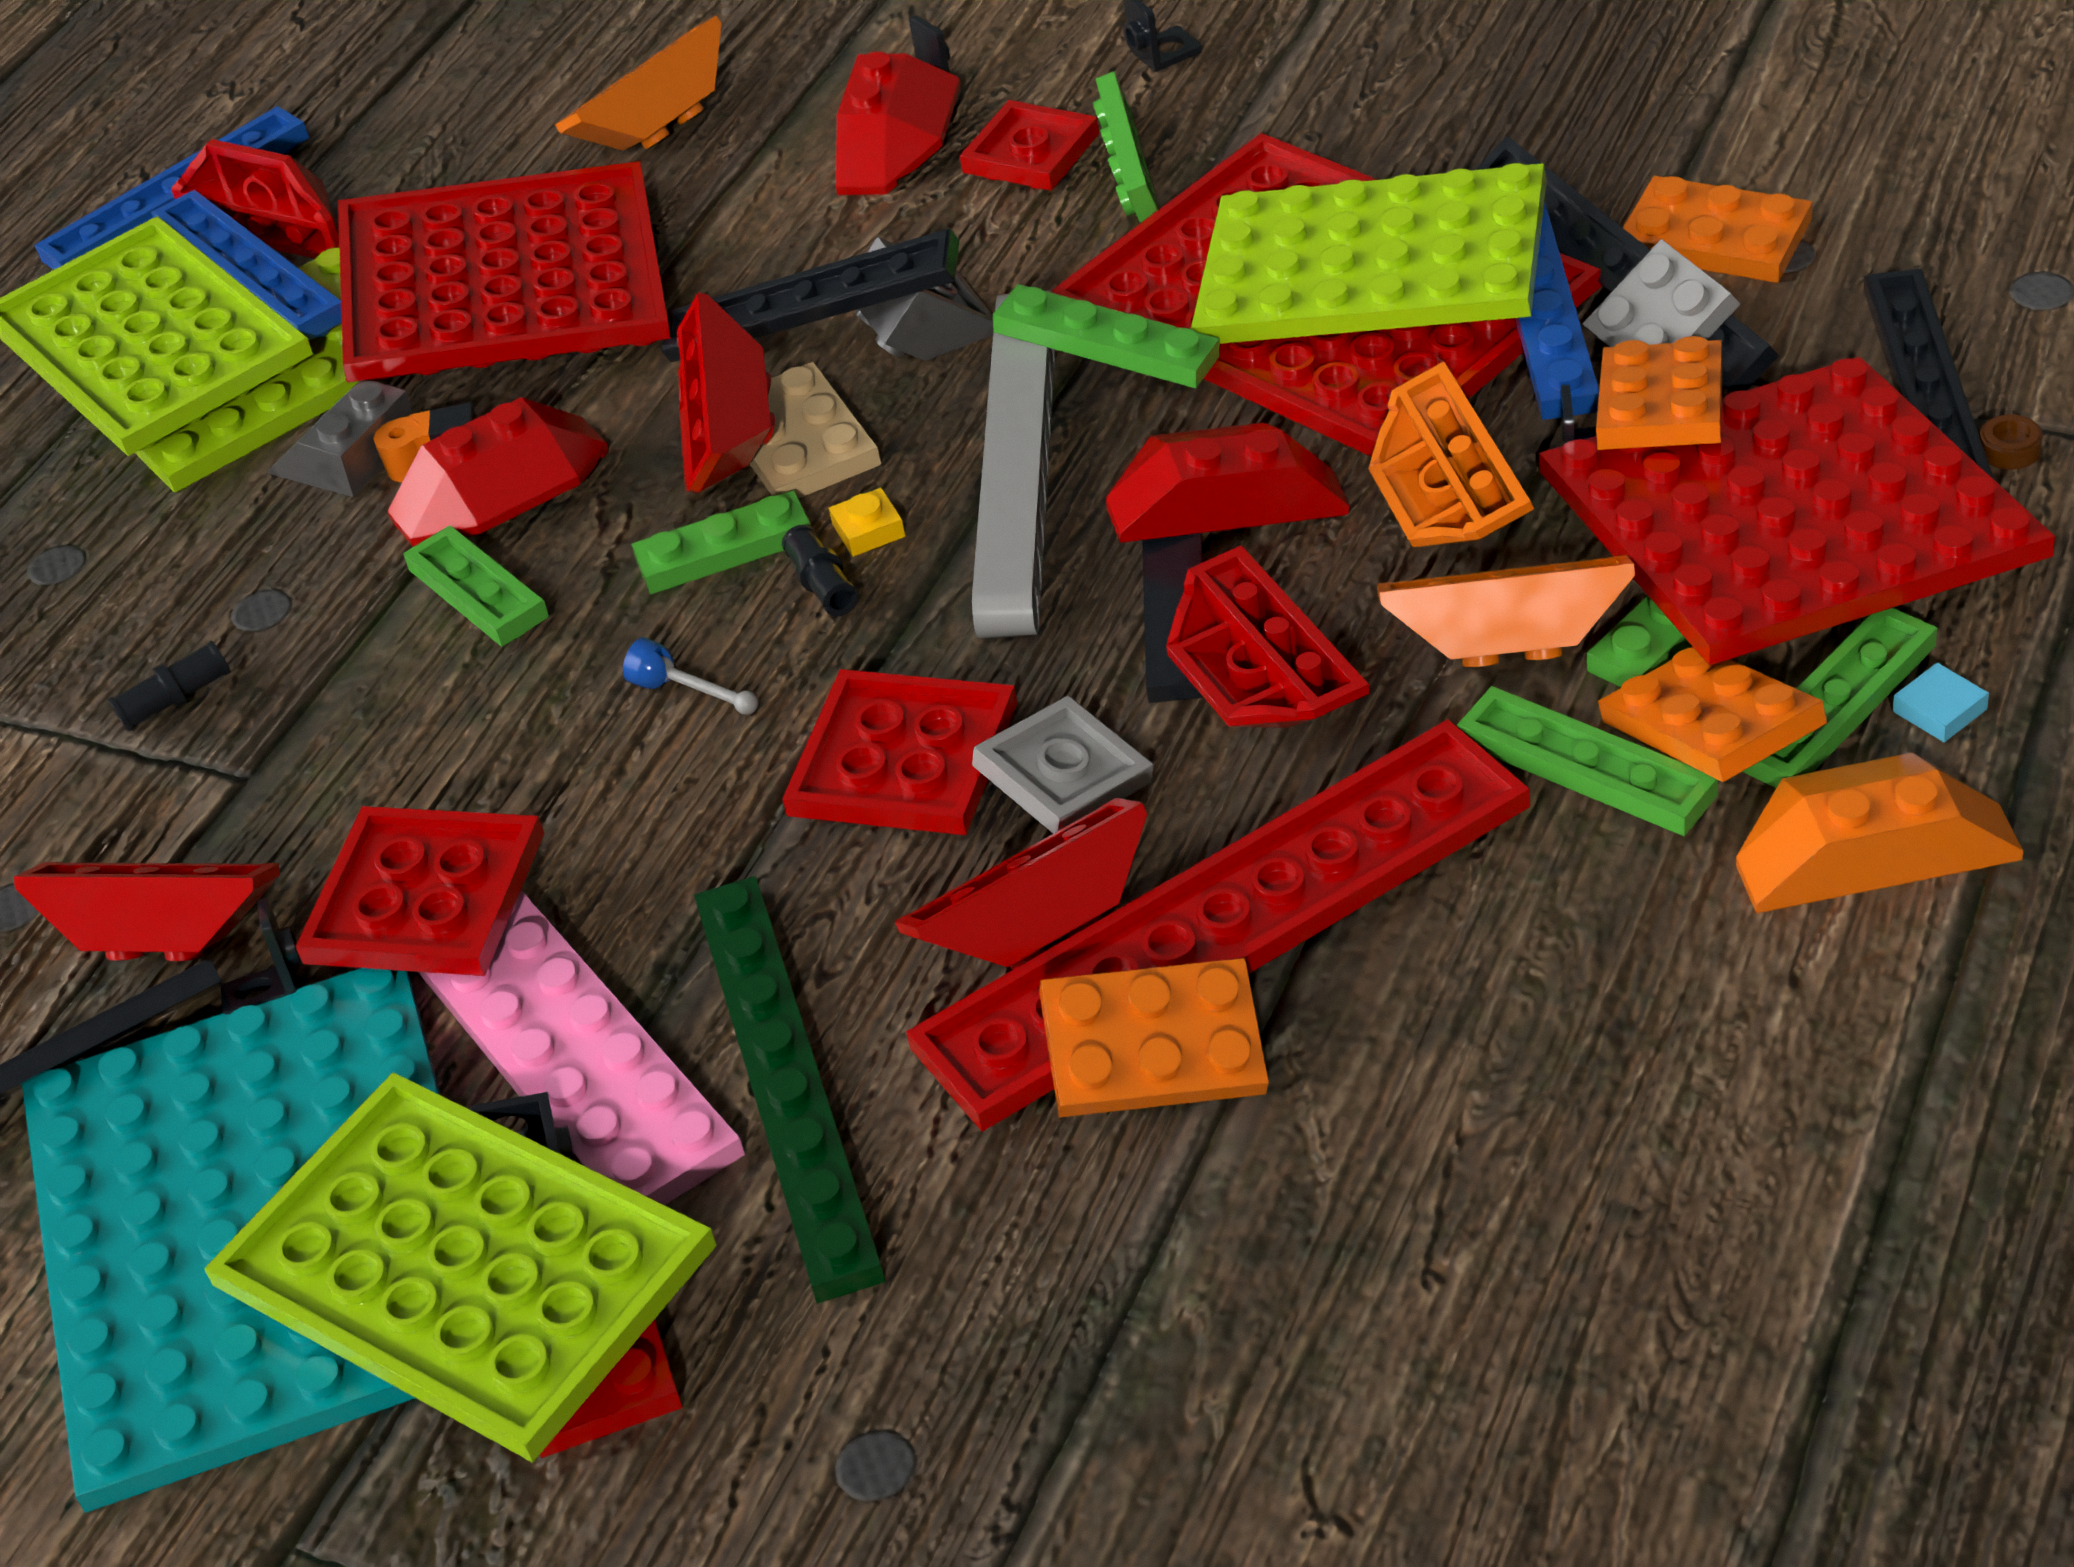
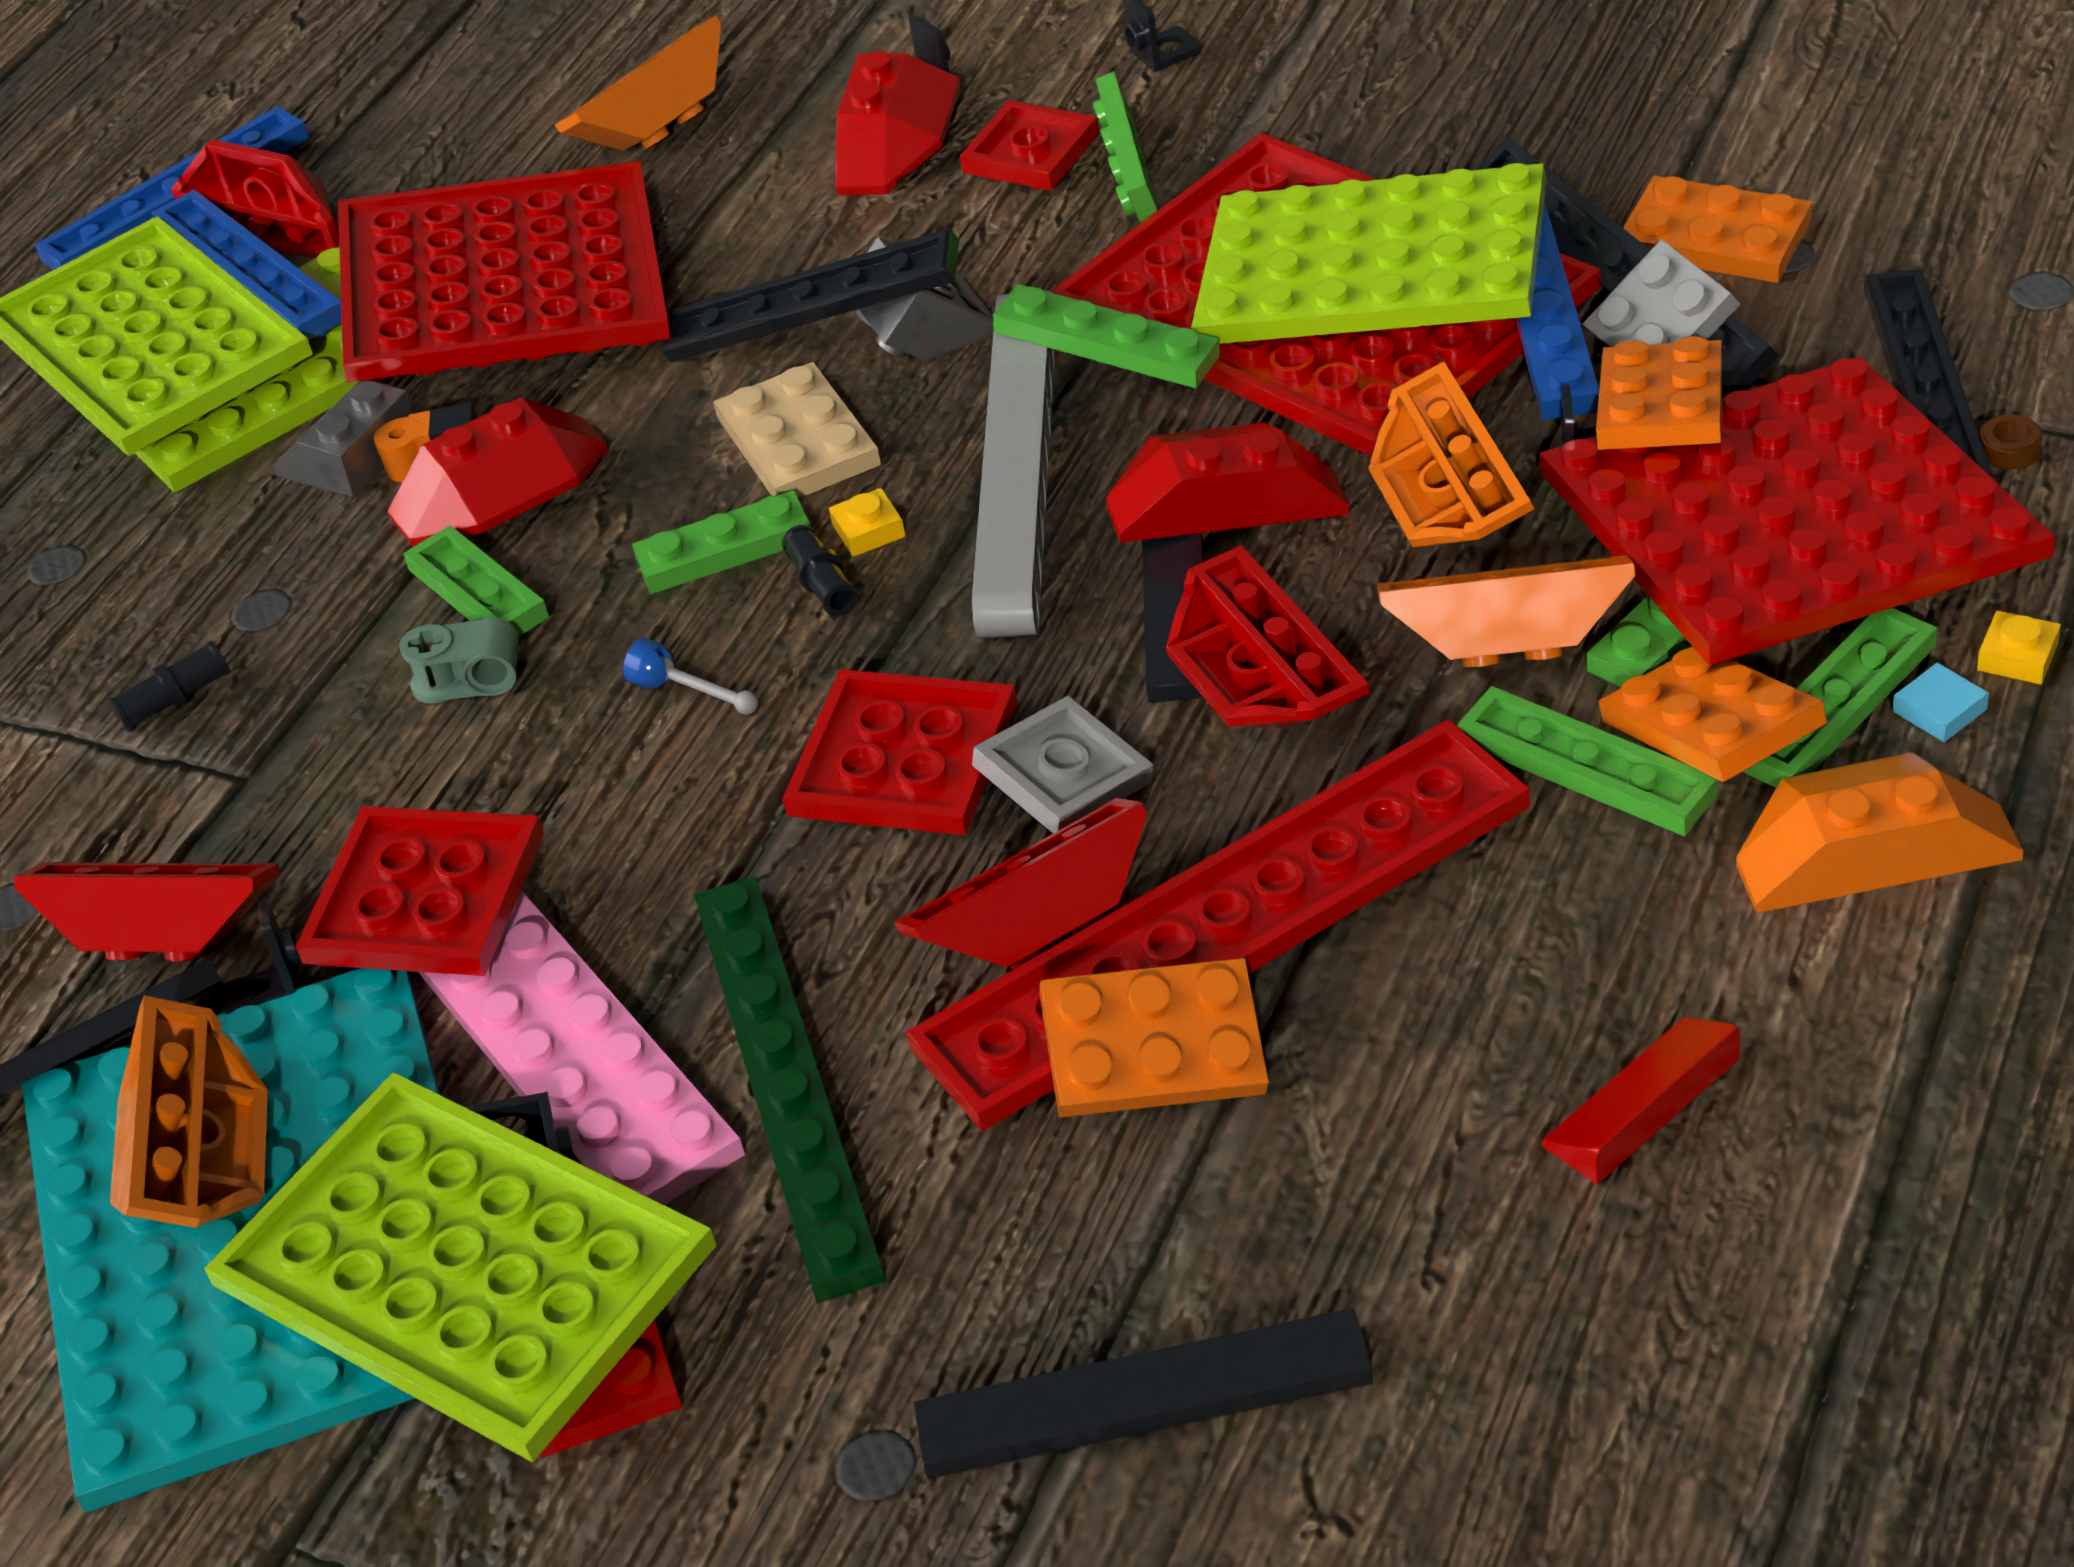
(187, 1120): none -> orange wedge
(464, 659): none -> sand green piece
(720, 395): red wedge -> none
(1142, 1393): none -> black tile
(1644, 1096): none -> red slope
(2018, 647): none -> yellow plate

